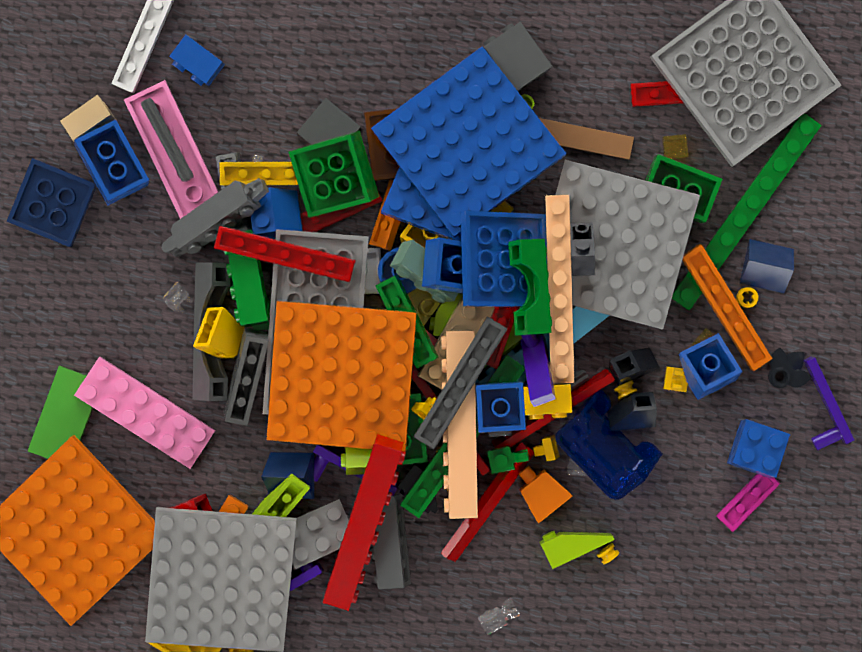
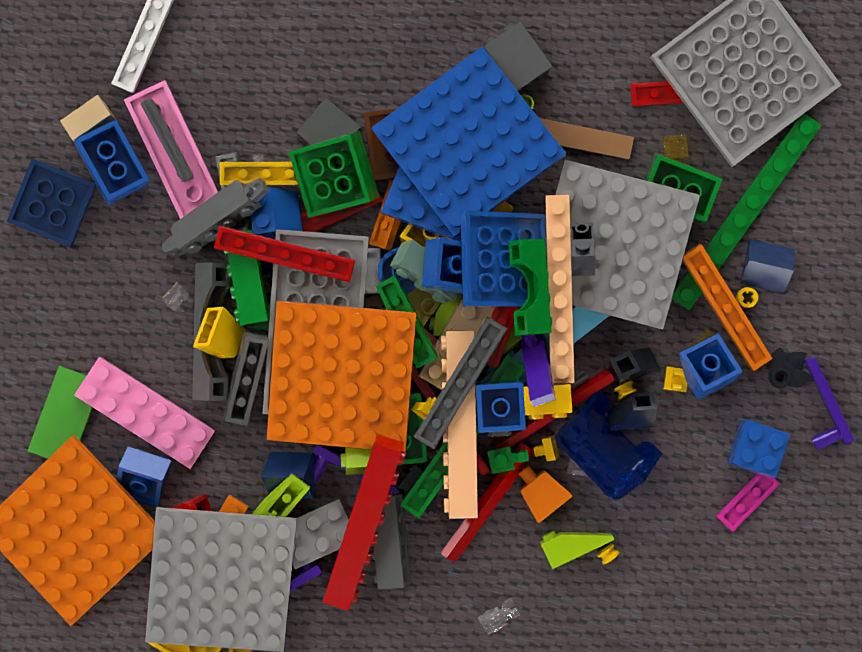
(143, 475): none -> blue slope
(196, 60): blue brick -> none

